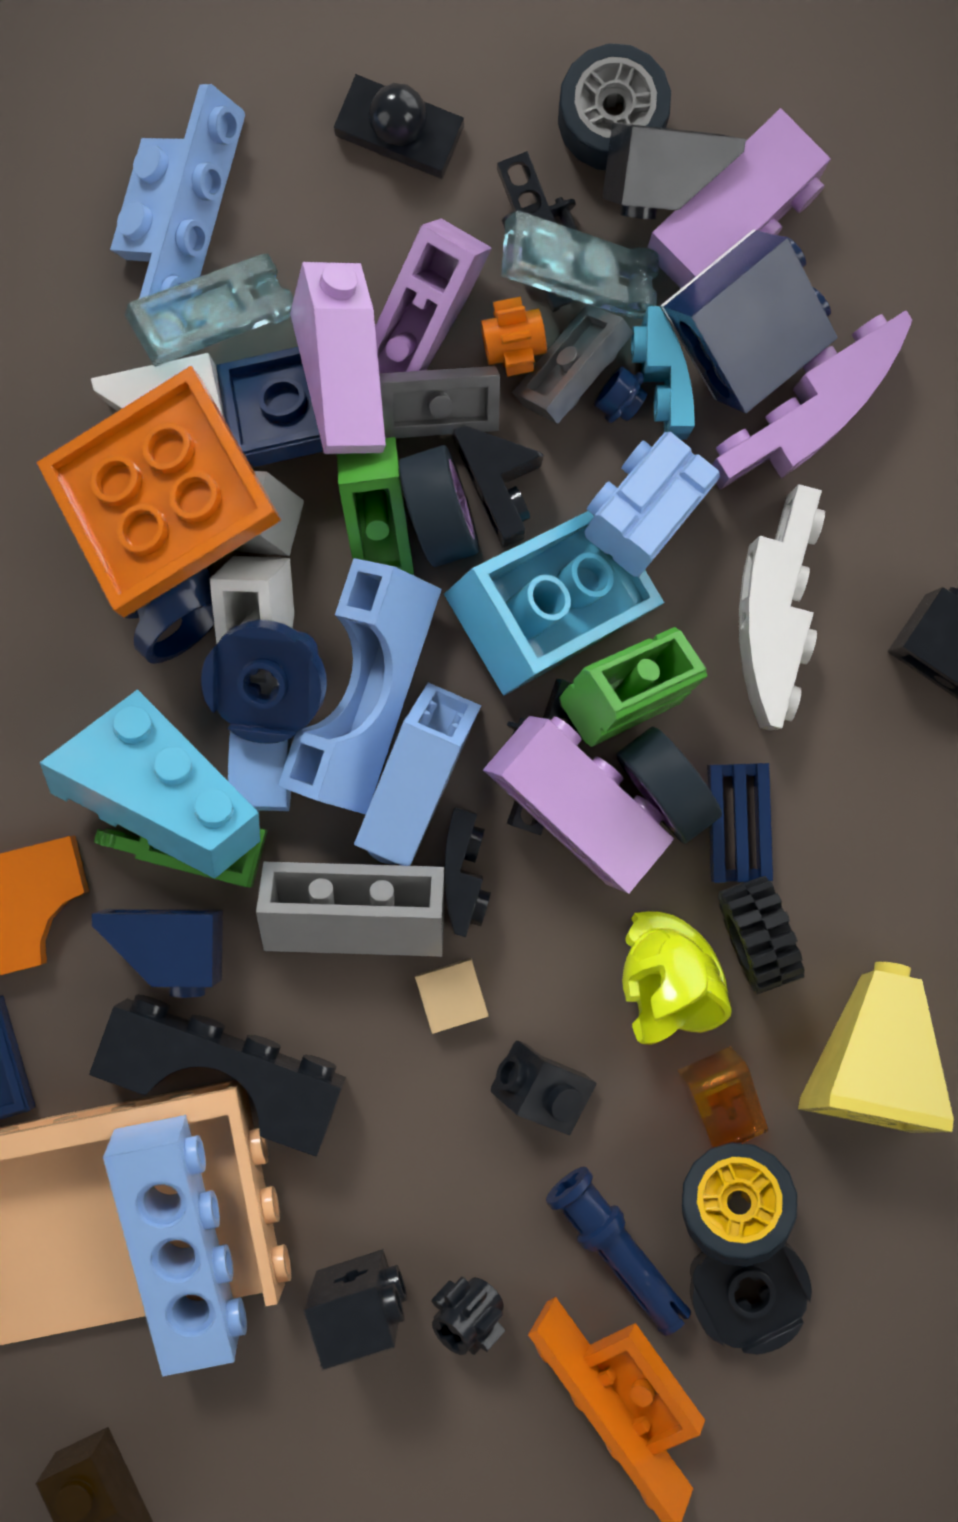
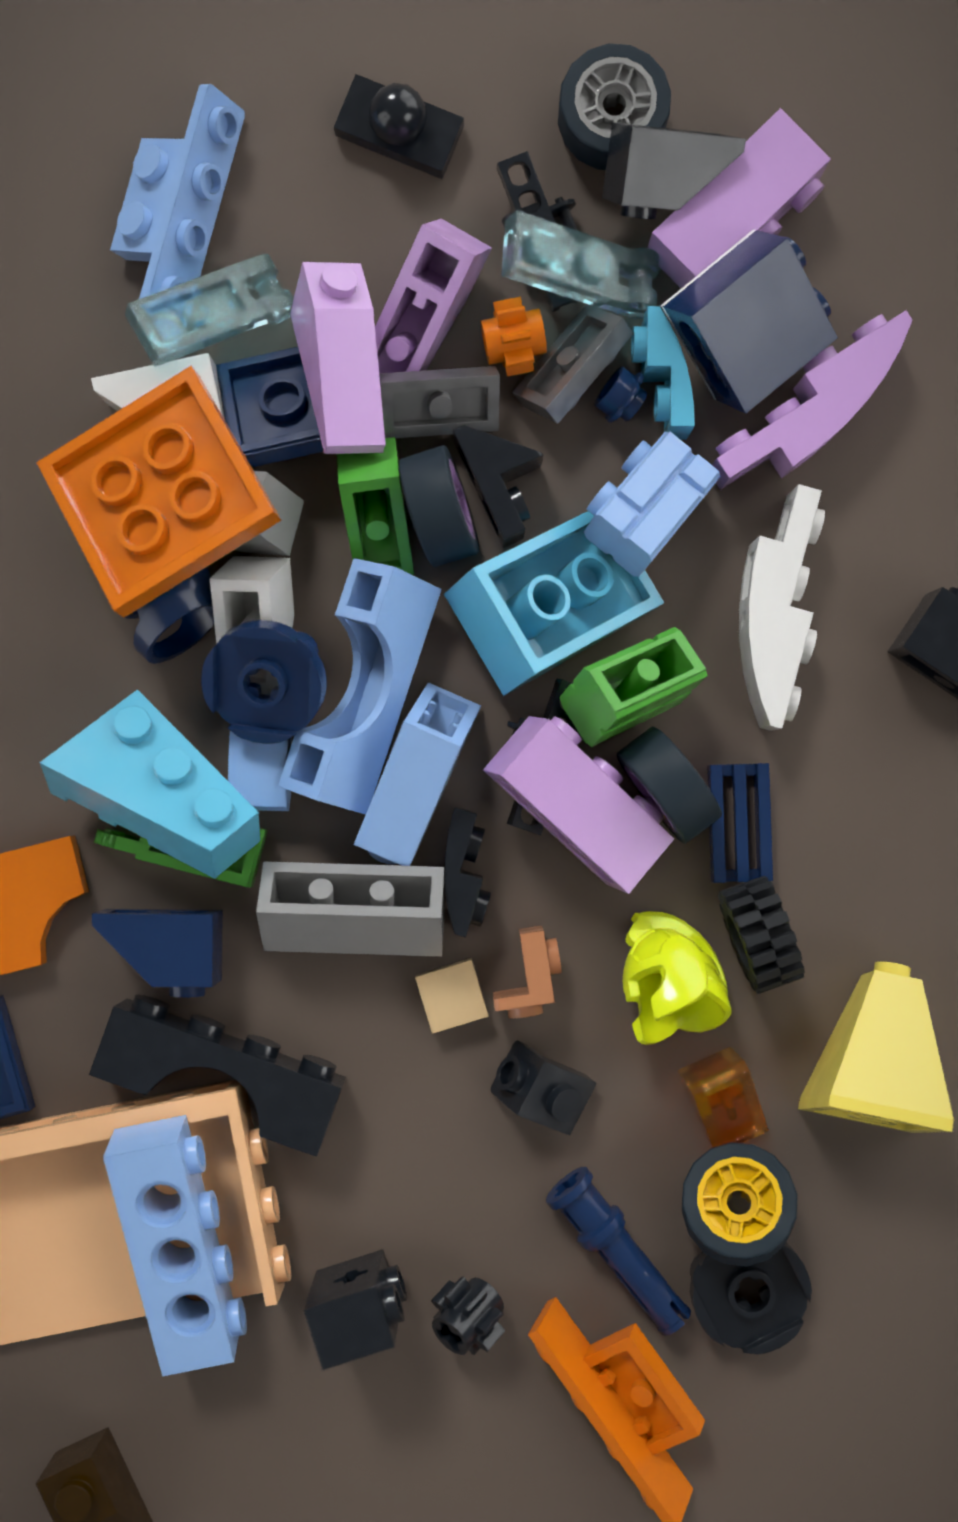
(540, 962): none -> nougat bracket

